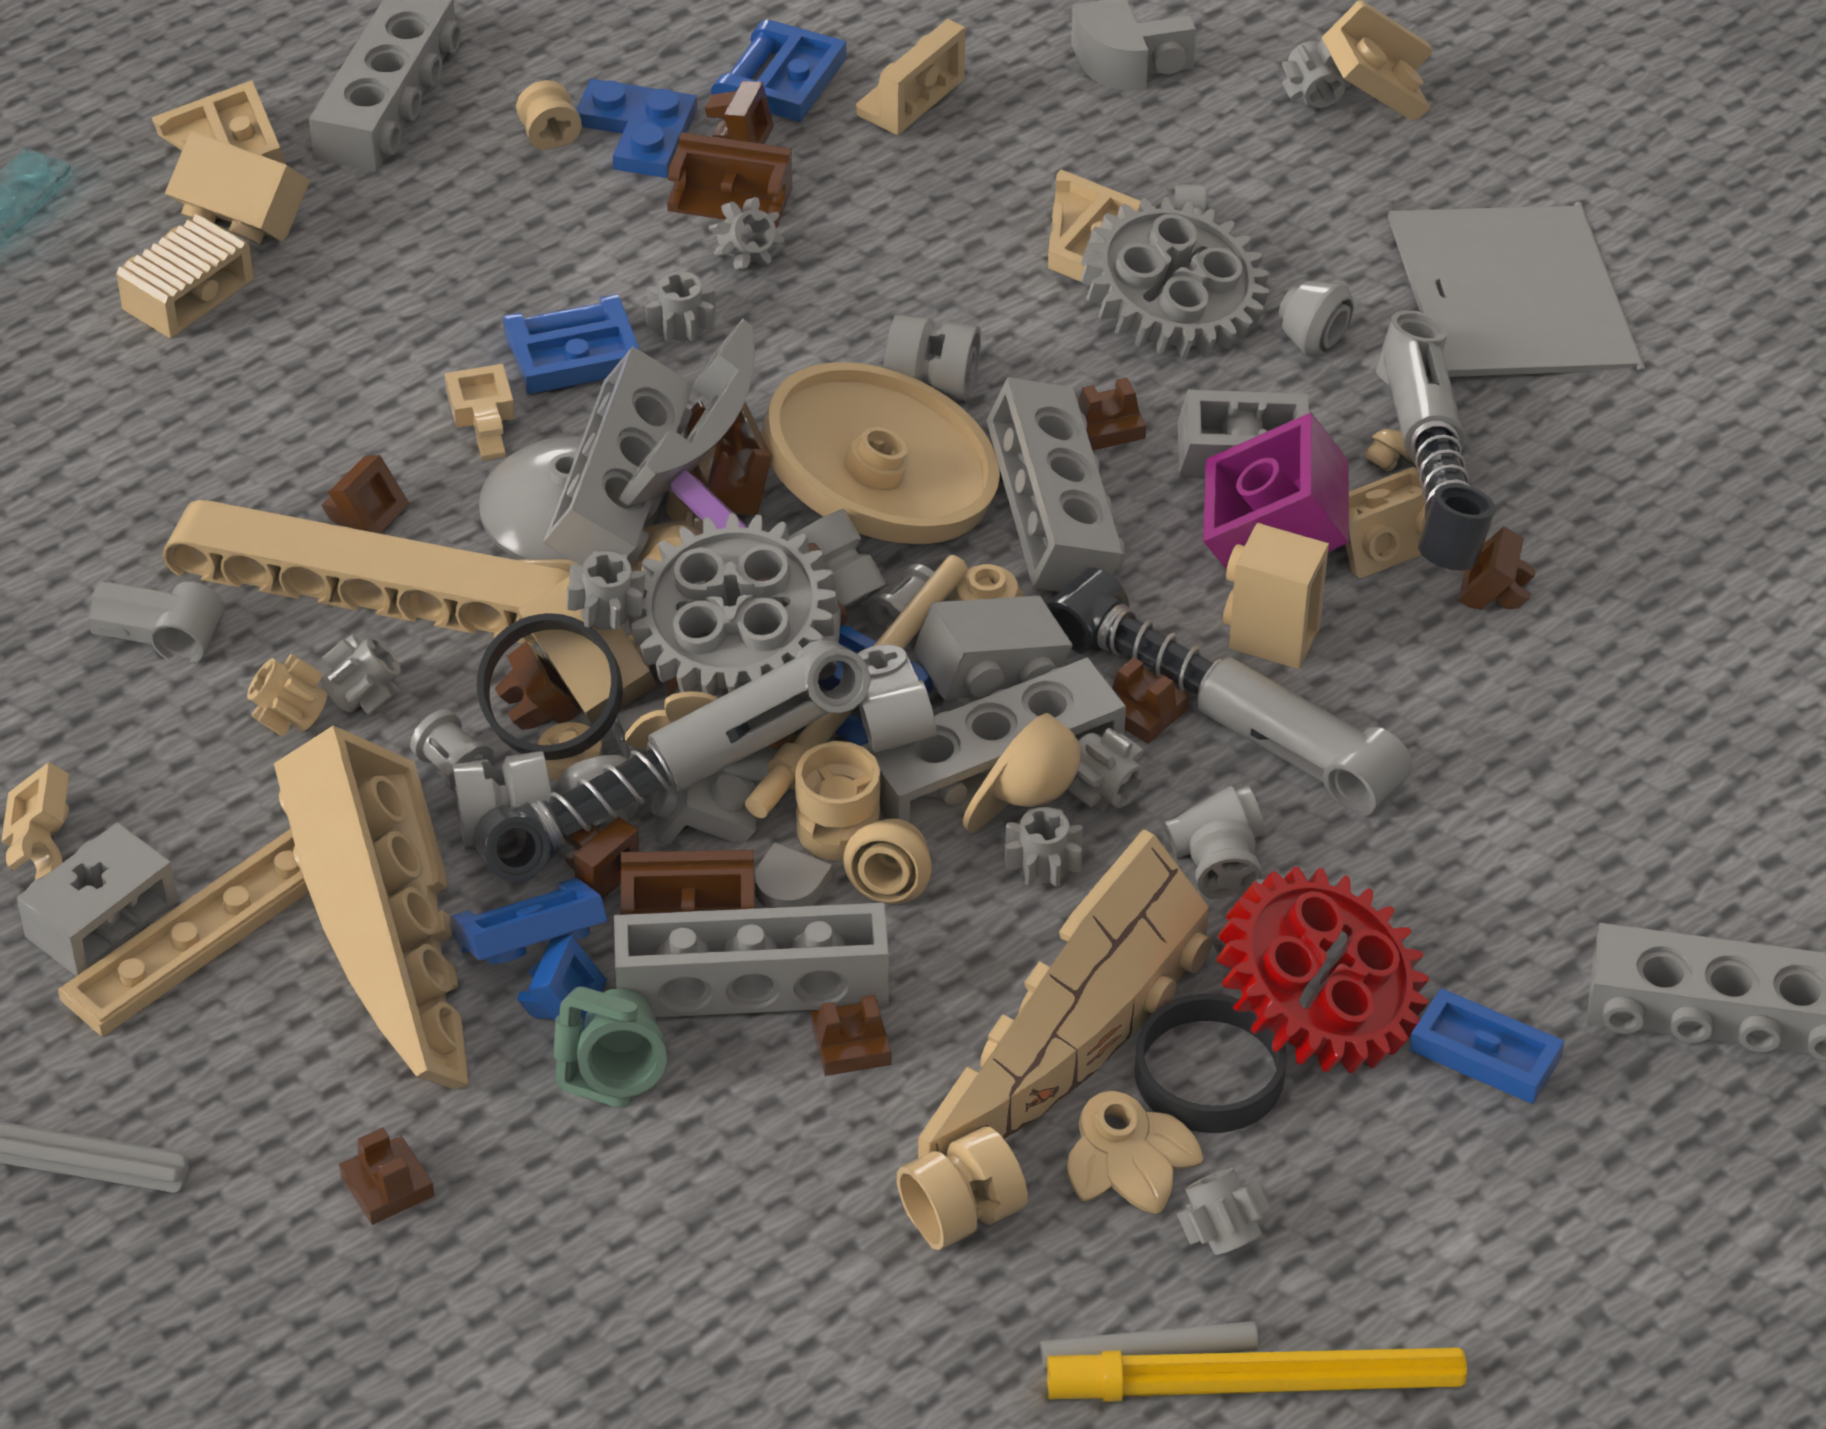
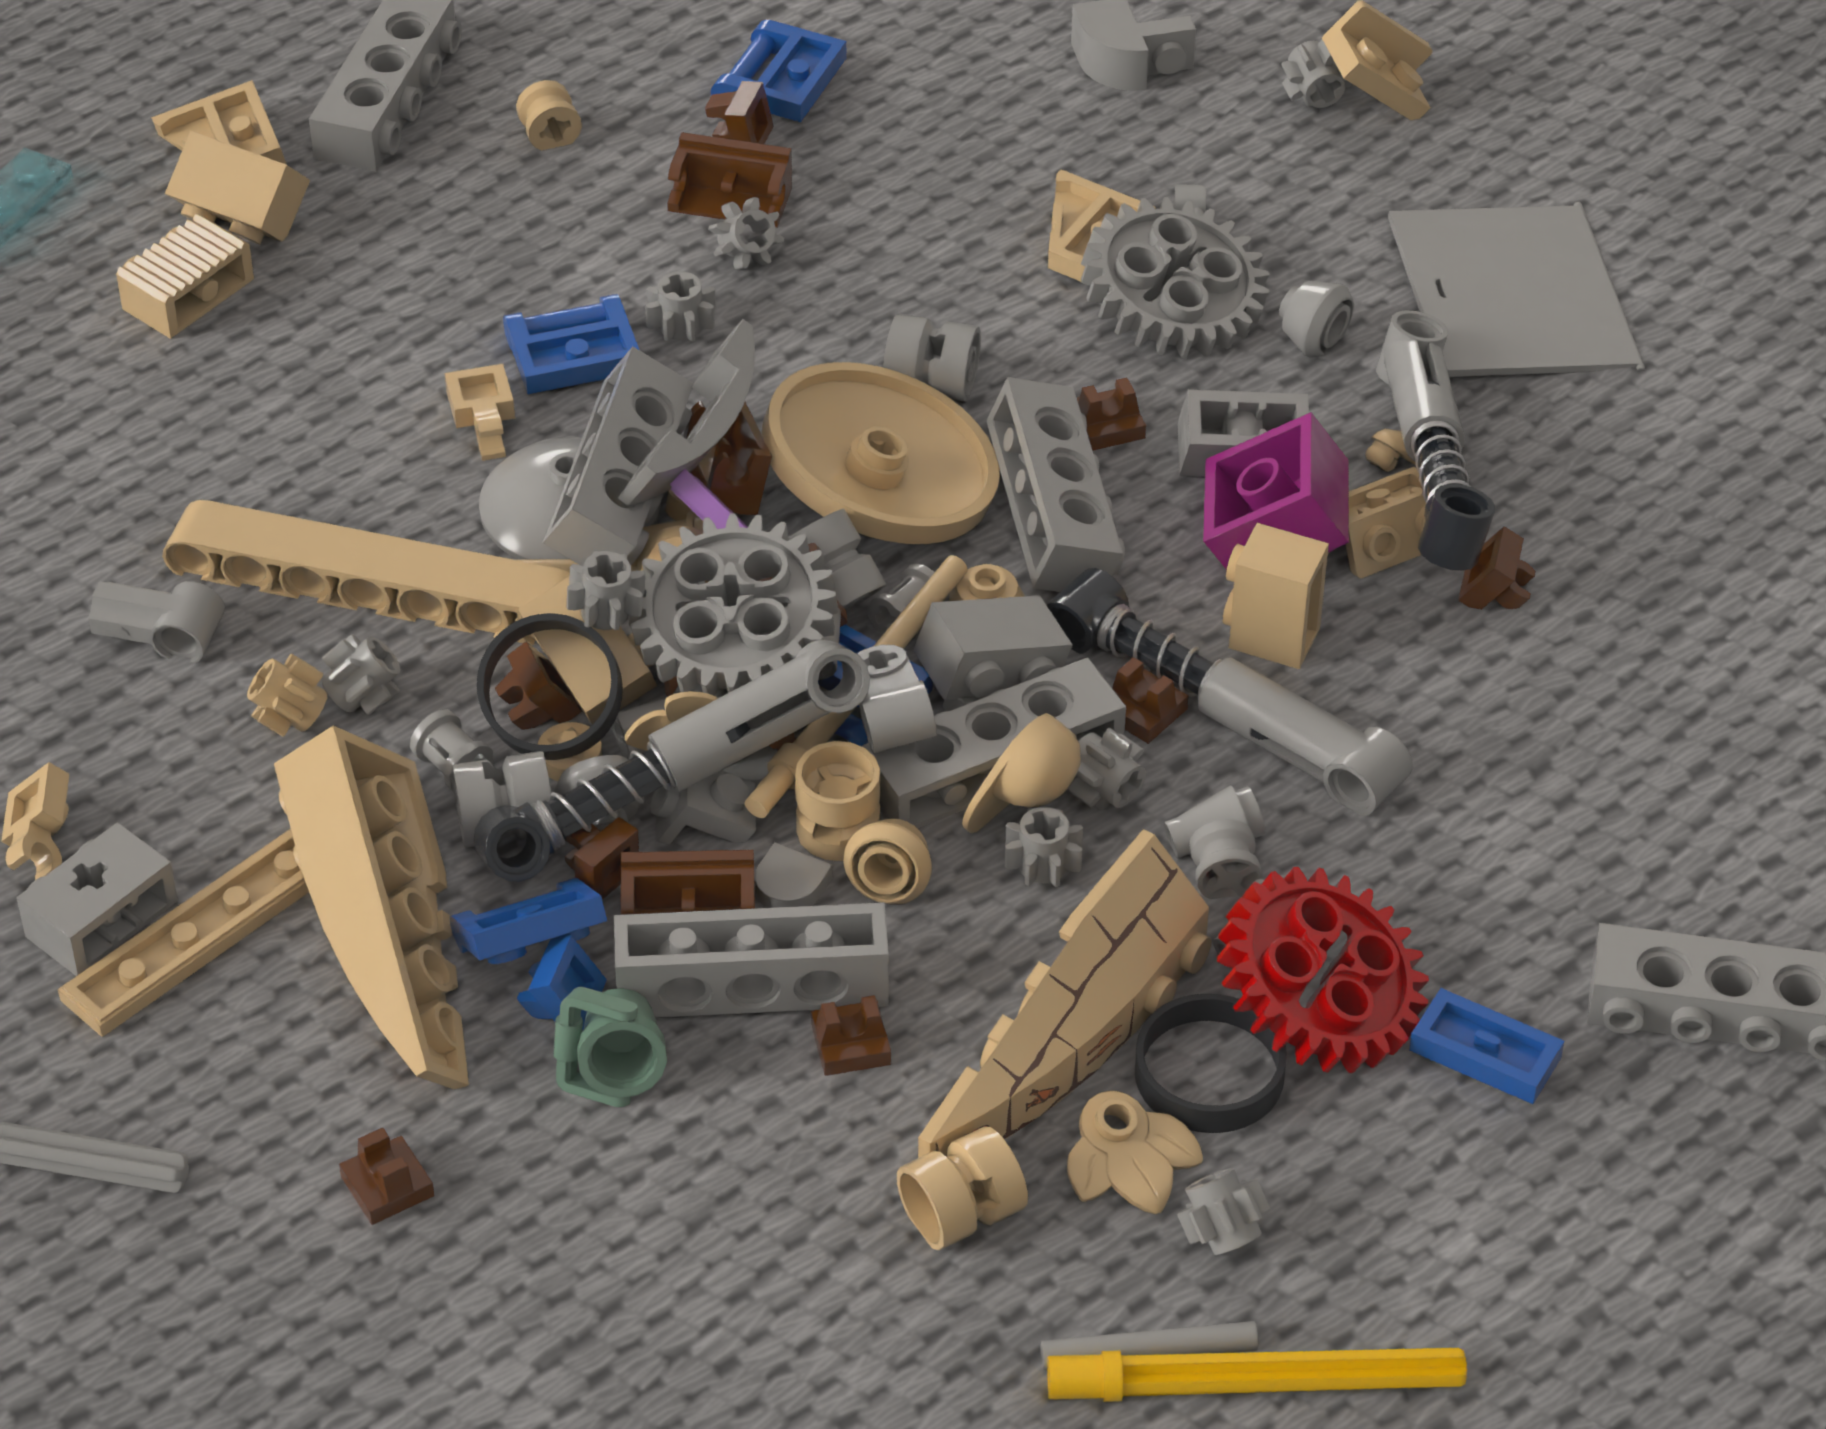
(366, 497): reddish brown tile -> none
(646, 118): blue plate -> none
(917, 79): tan bracket -> none

